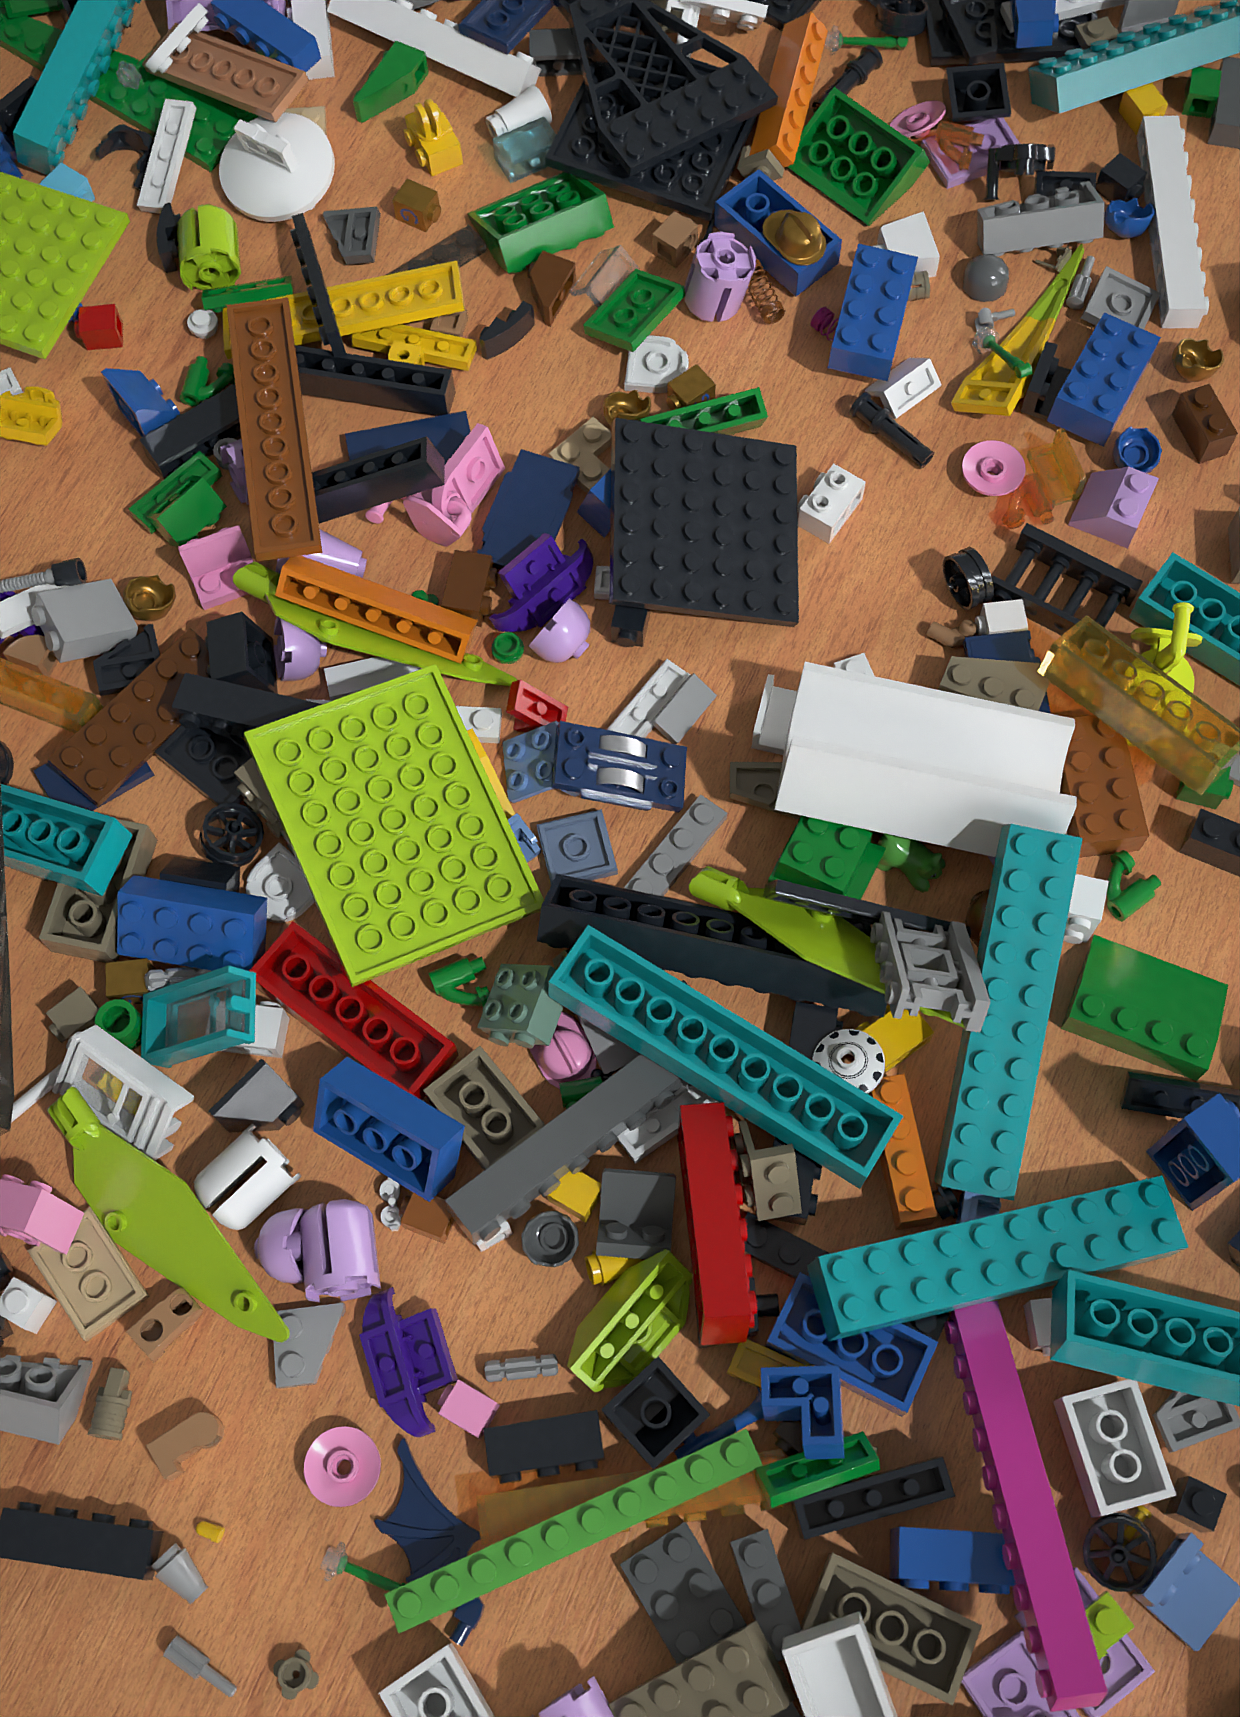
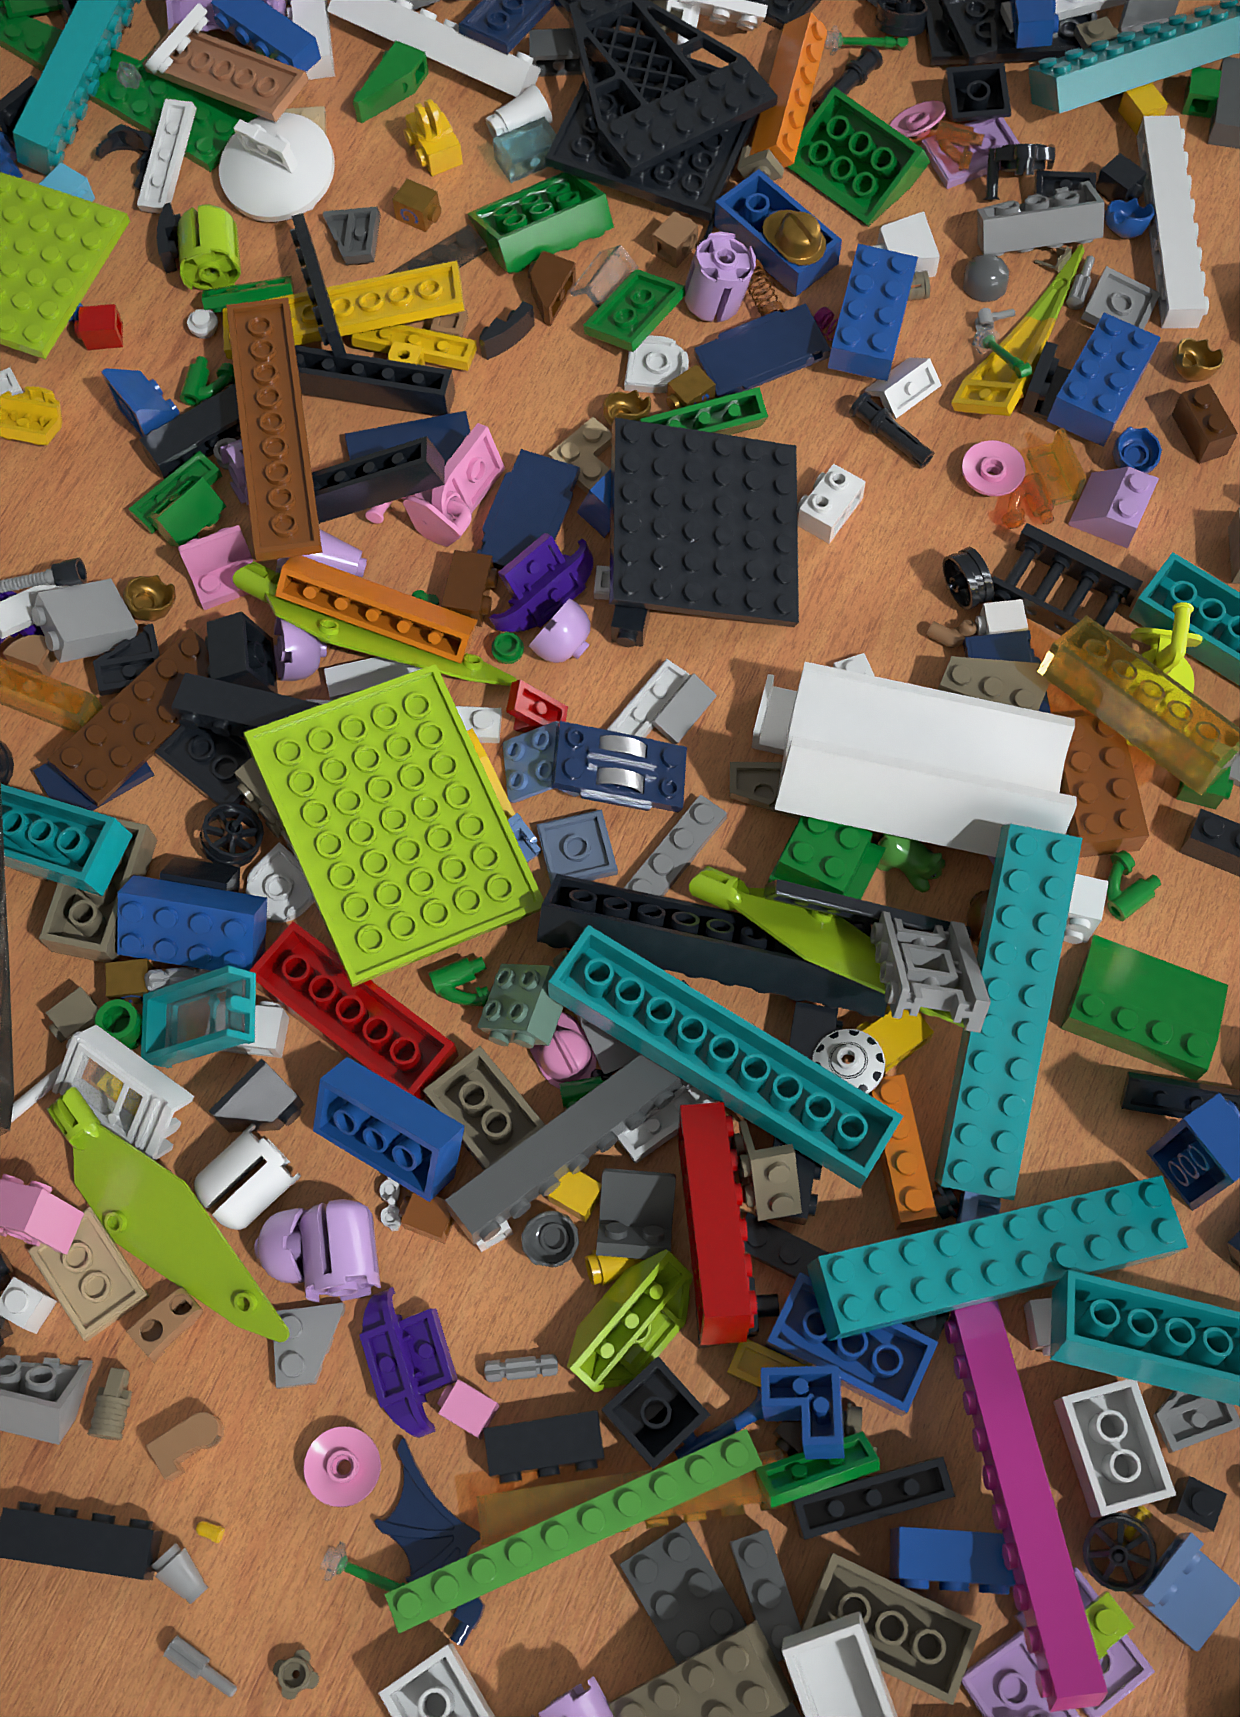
(762, 350): none -> dark blue piece
(852, 1419): none -> dark tan plate

